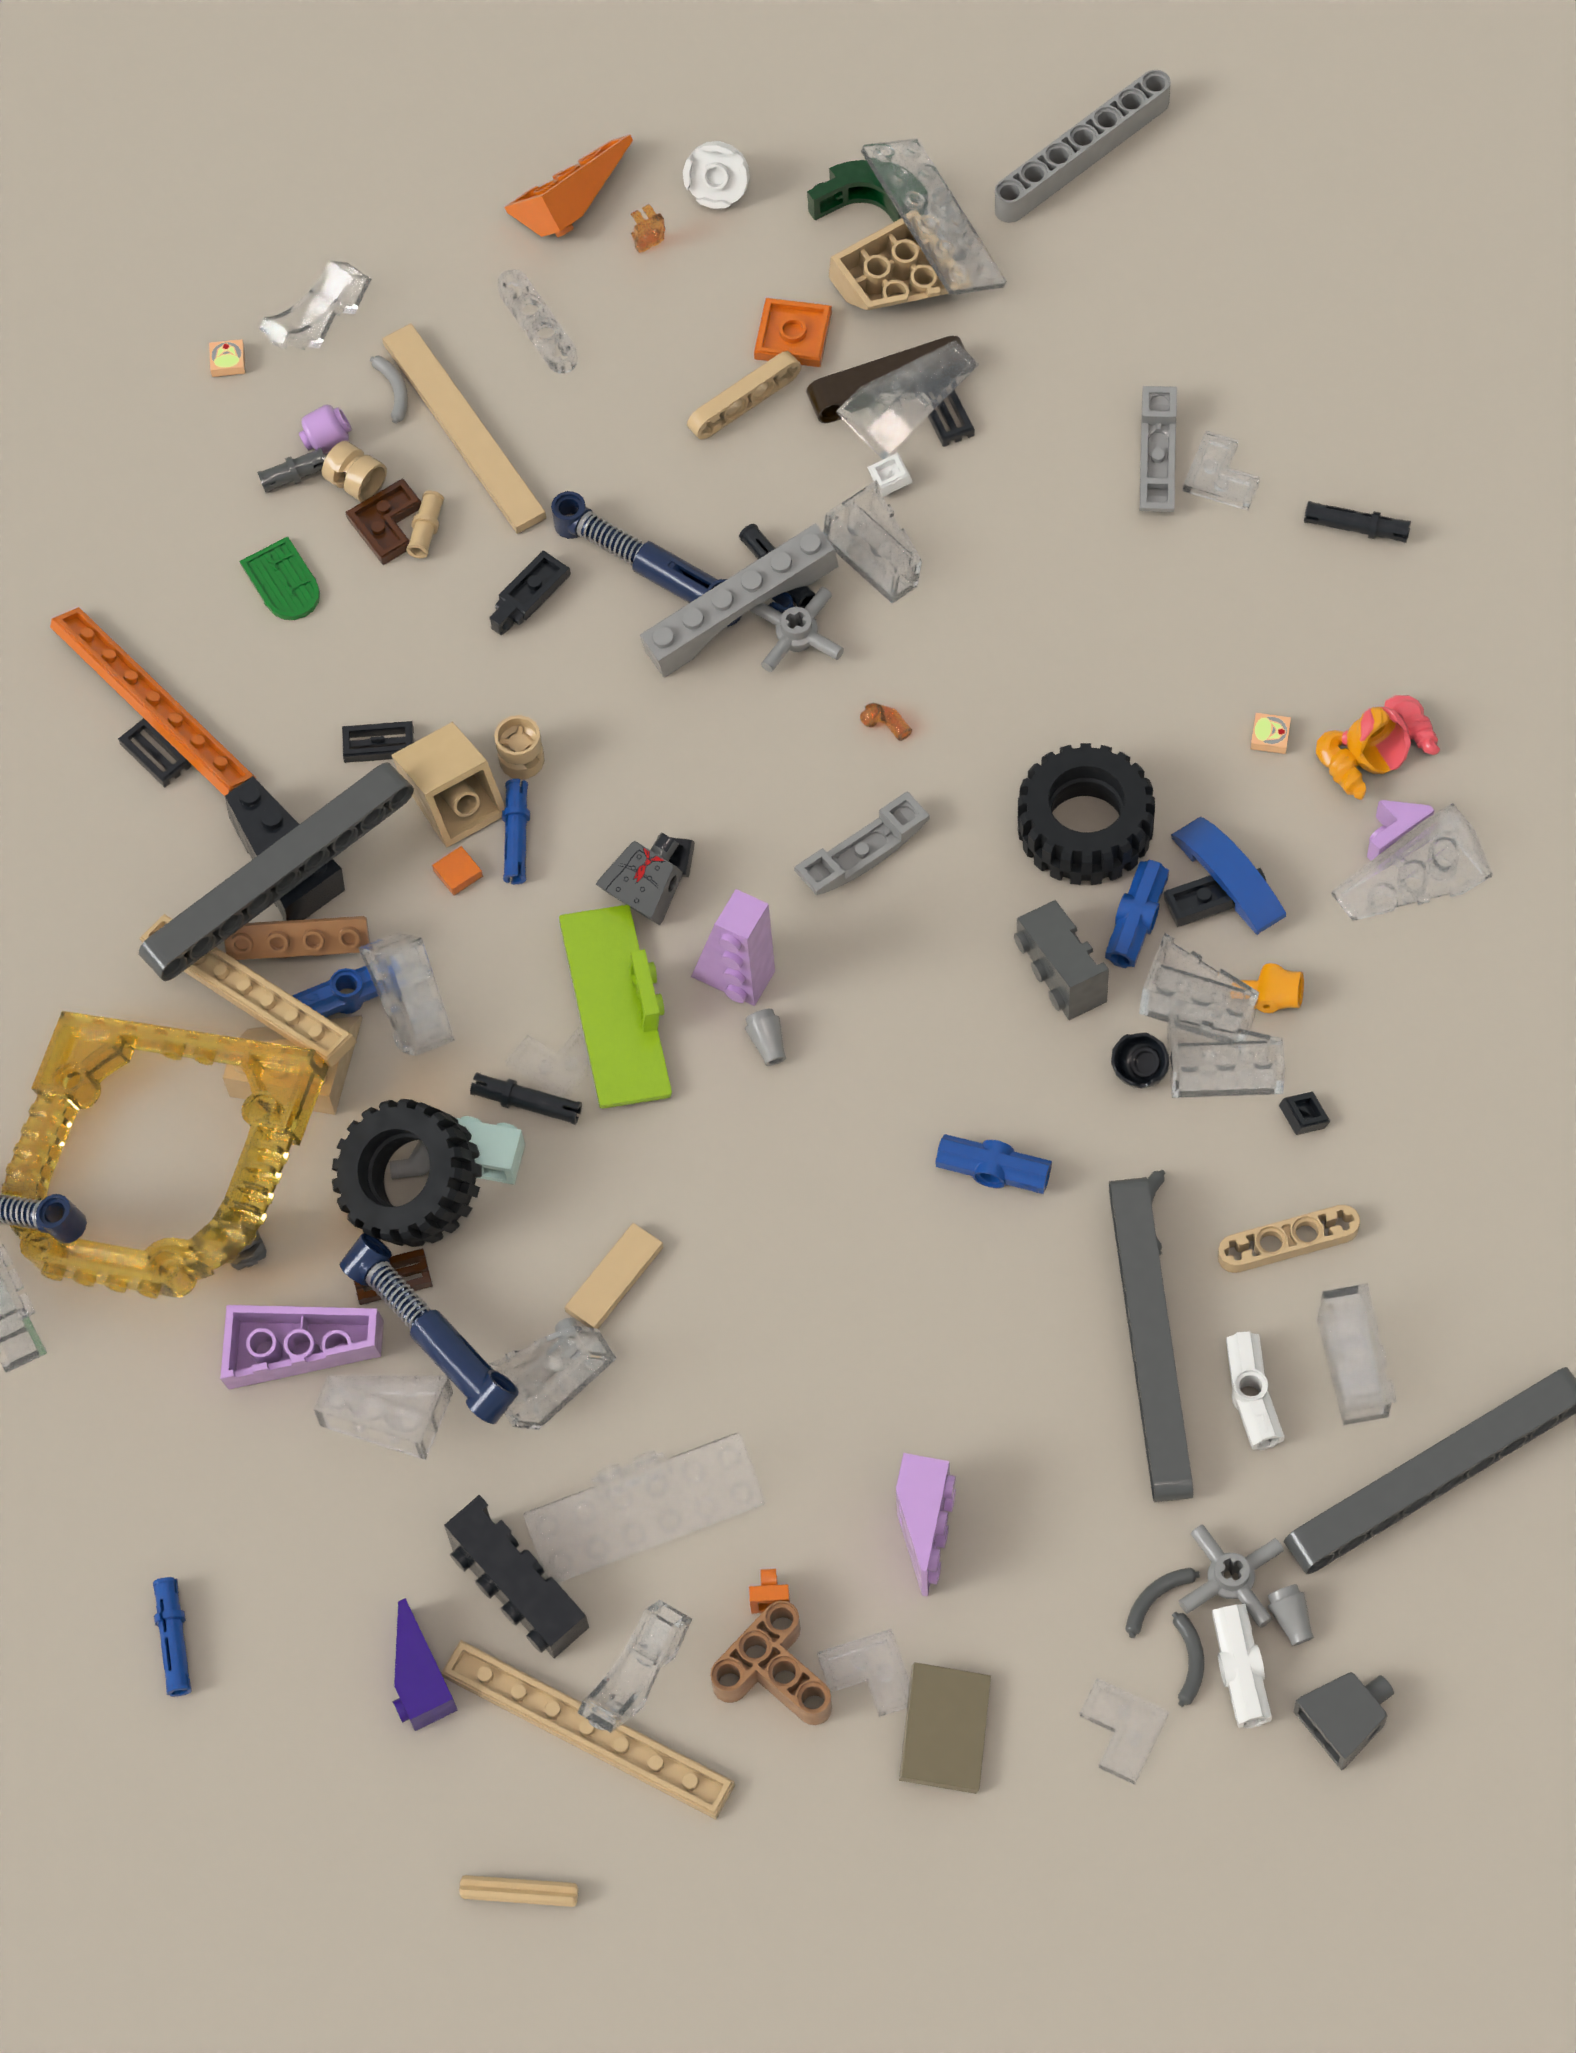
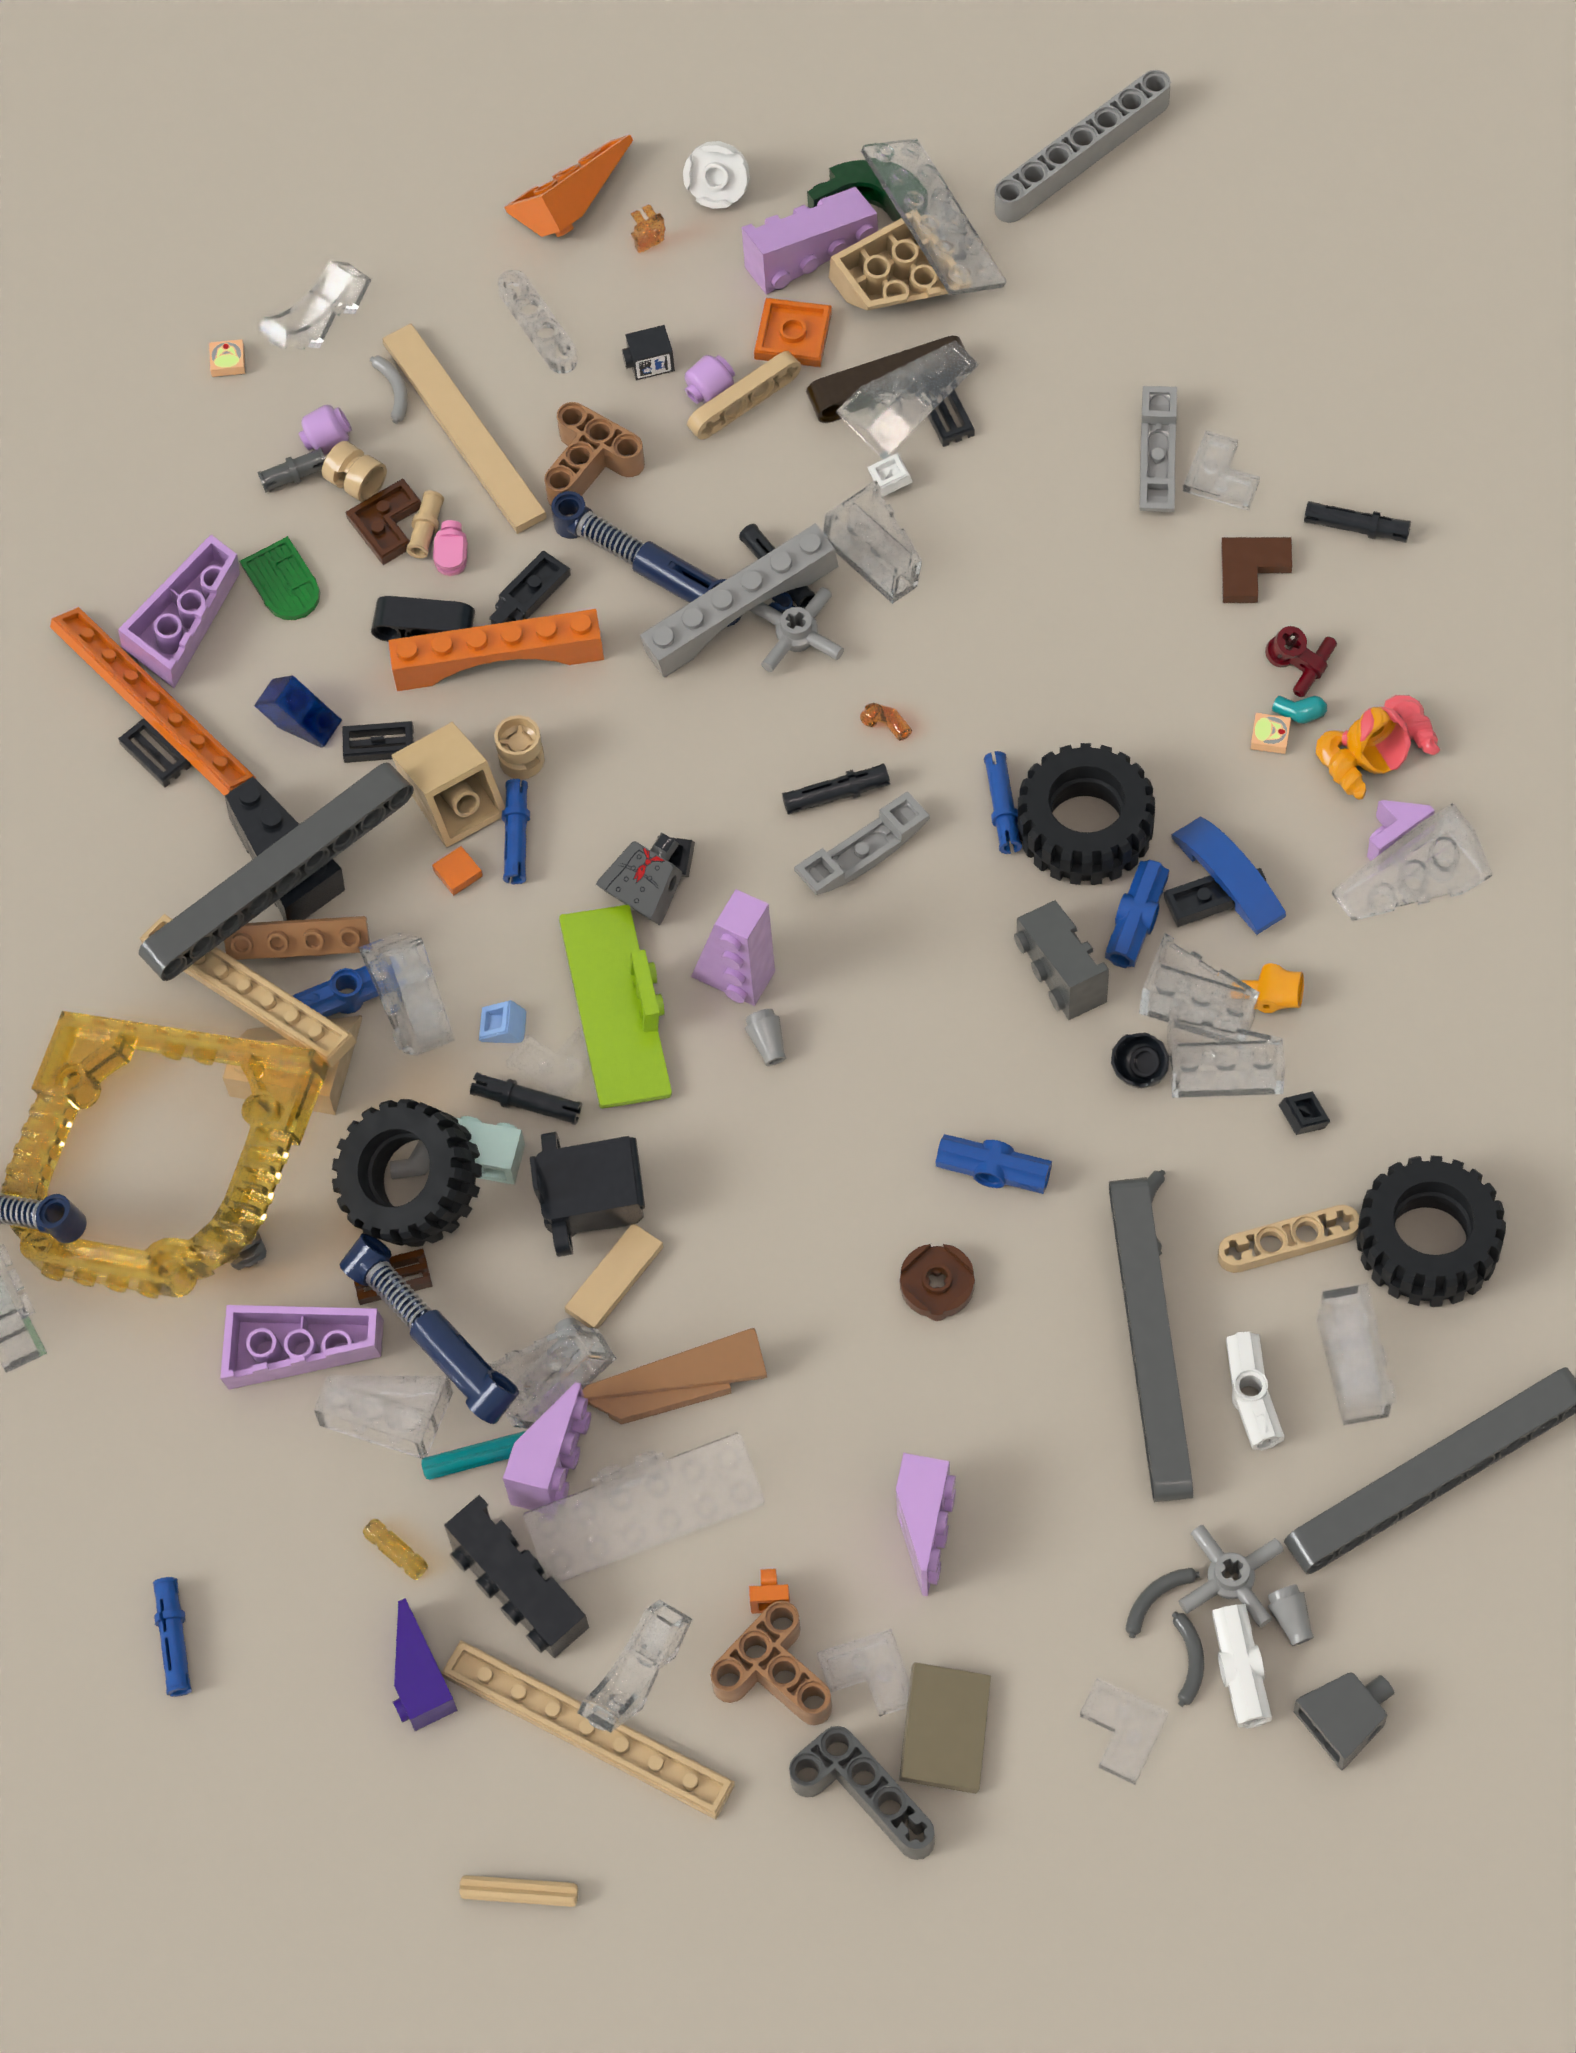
(180, 611): none -> lavender wedge
(297, 710): none -> clear blue slope
(395, 1549): none -> clear yellow axle
(408, 617): none -> black beam
(432, 657): none -> orange arch
(450, 548): none -> bright pink arm
(469, 1456): none -> teal axle
(502, 1023): none -> light blue slope
(547, 1451): none -> lavender slope
(587, 448): none -> medium nougat beam
(587, 1187): none -> black piece
(648, 352): none -> black brick
(679, 1379): none -> medium nougat wedge
(708, 378): none -> lavender head
(806, 239): none -> lavender wedge
(844, 786): none -> black pin
(867, 1796): none -> dark grey beam
(937, 1260): none -> reddish brown plate
(1004, 815): none -> blue pin
(1245, 559): none -> reddish brown tile
(1297, 654): none -> dark red piece
(1302, 710): none -> teal arm
(1438, 1187): none -> black tyre

